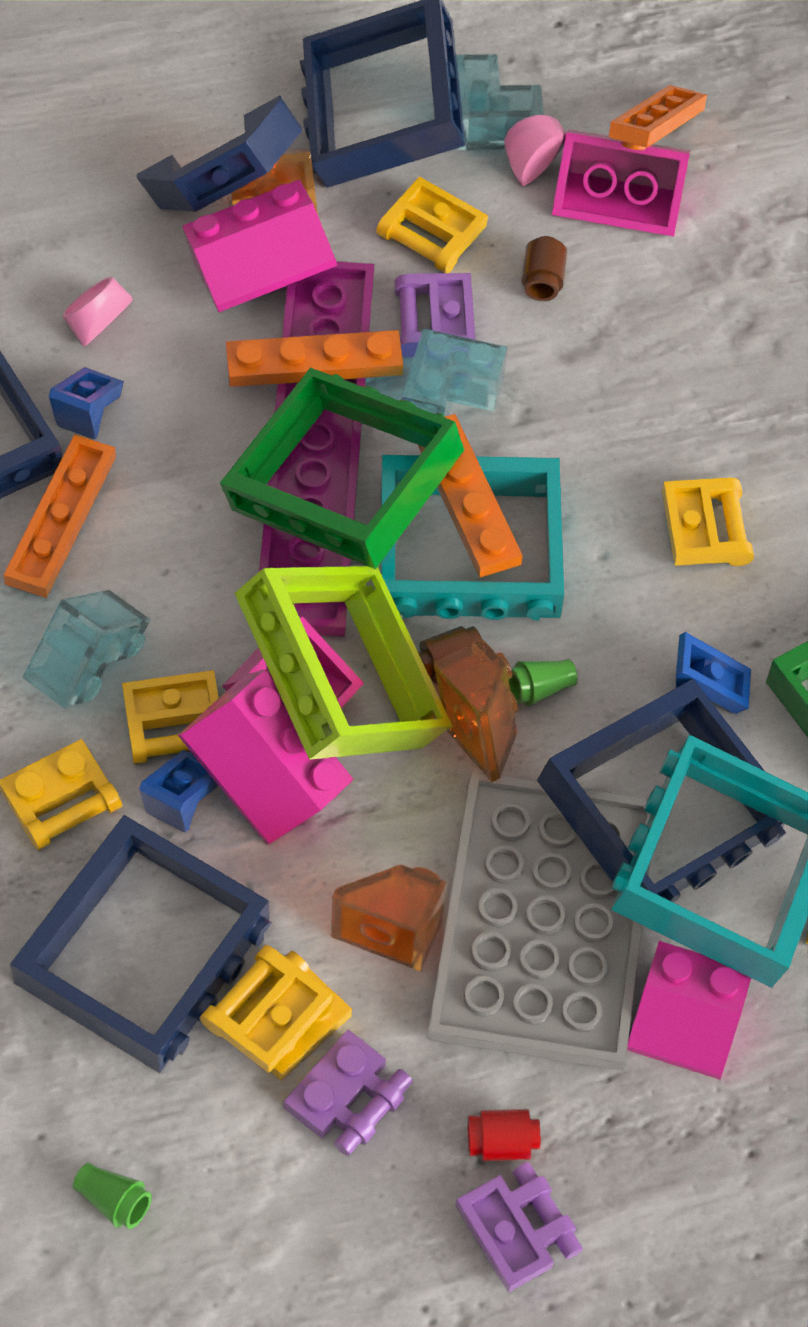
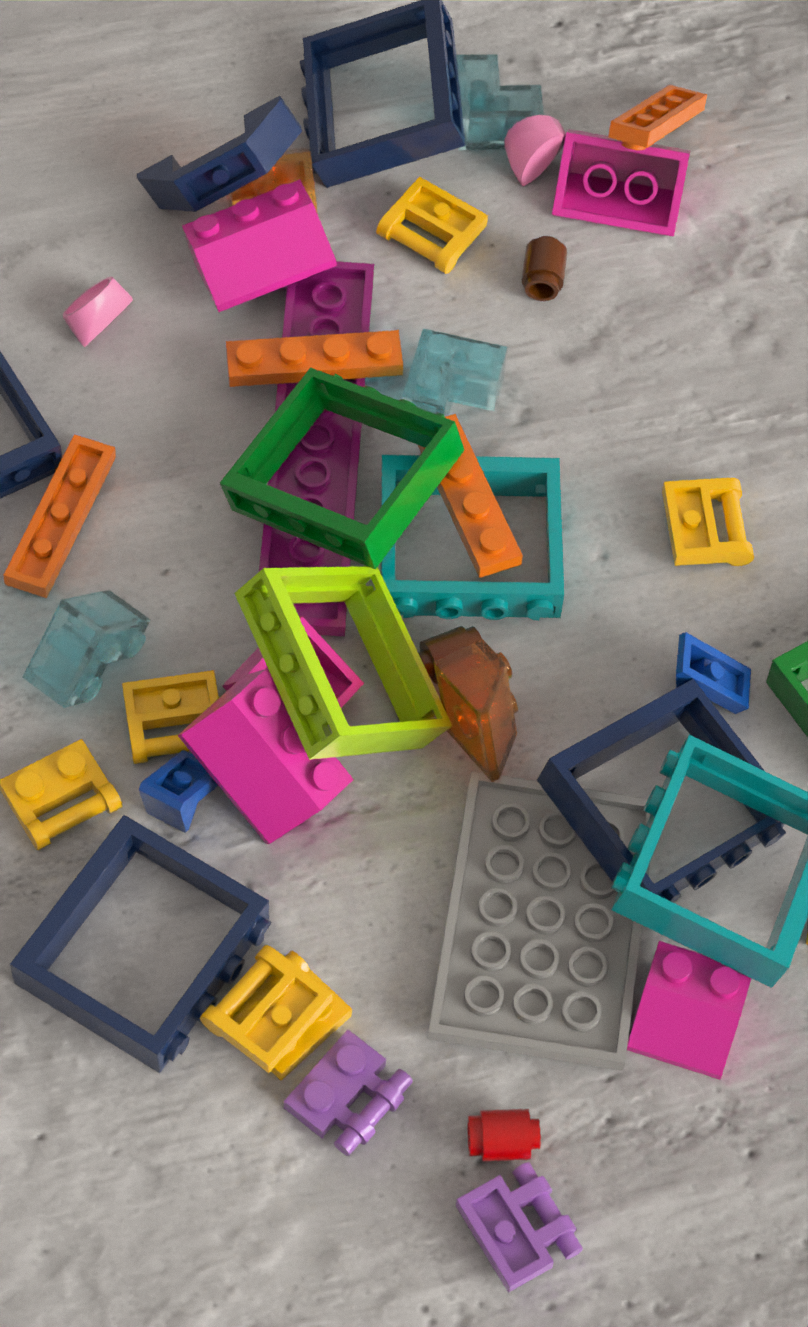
(81, 400): blue slope -> none
(114, 1195): bright green cone -> none
(391, 913): clear orange slope -> none
(448, 305): medium lavender plate -> none
(540, 679): bright green cone -> none

